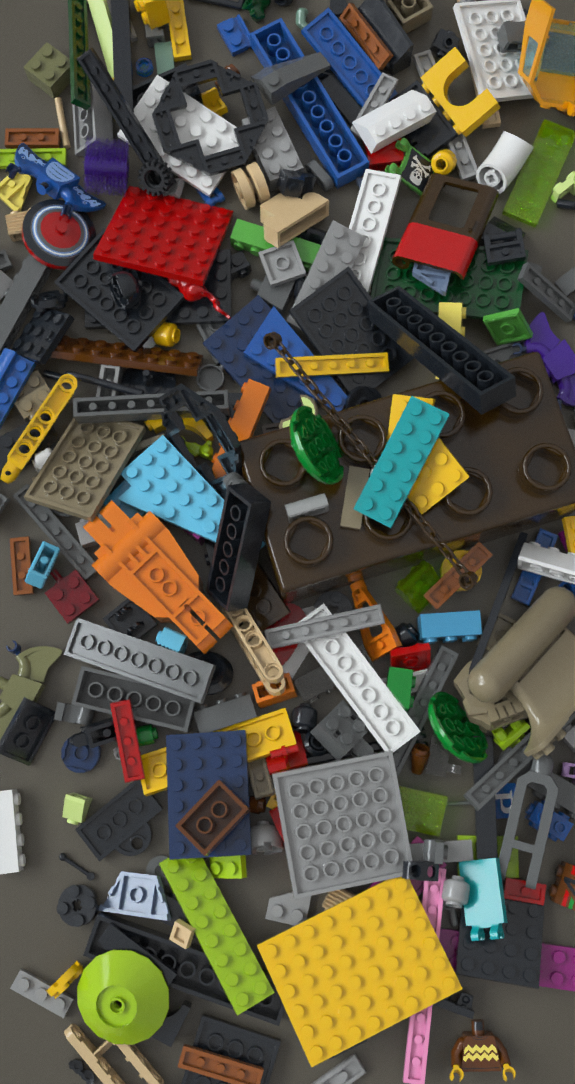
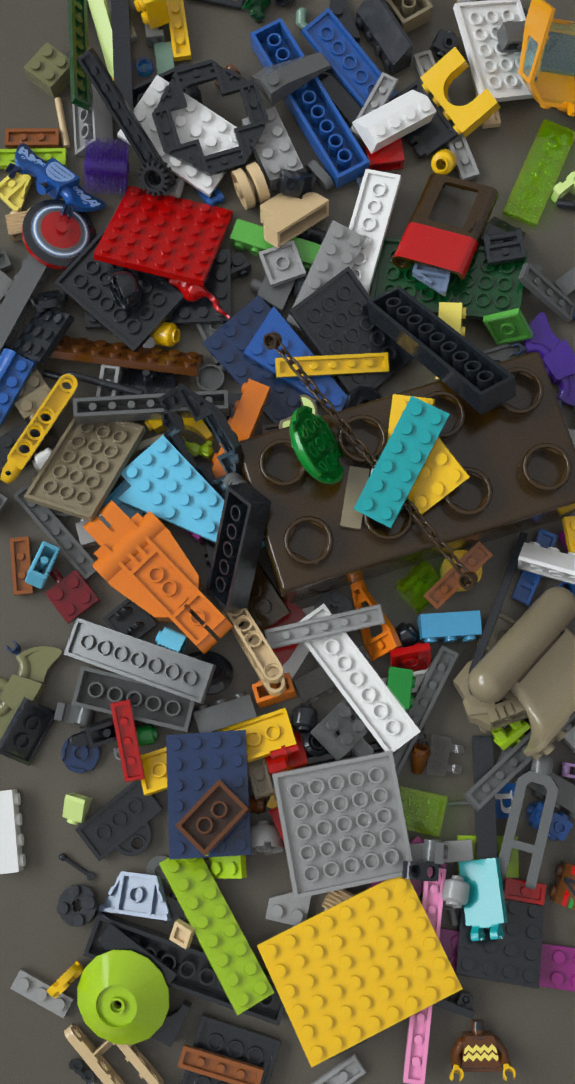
(213, 101): yellow bracket -> none
(235, 35): blue plate -> none
(307, 507): light grey brick -> none
(366, 36): dark orange plate -> none
(414, 167): flag -> none
(455, 730): green brick -> none
(504, 162): white brick -> none

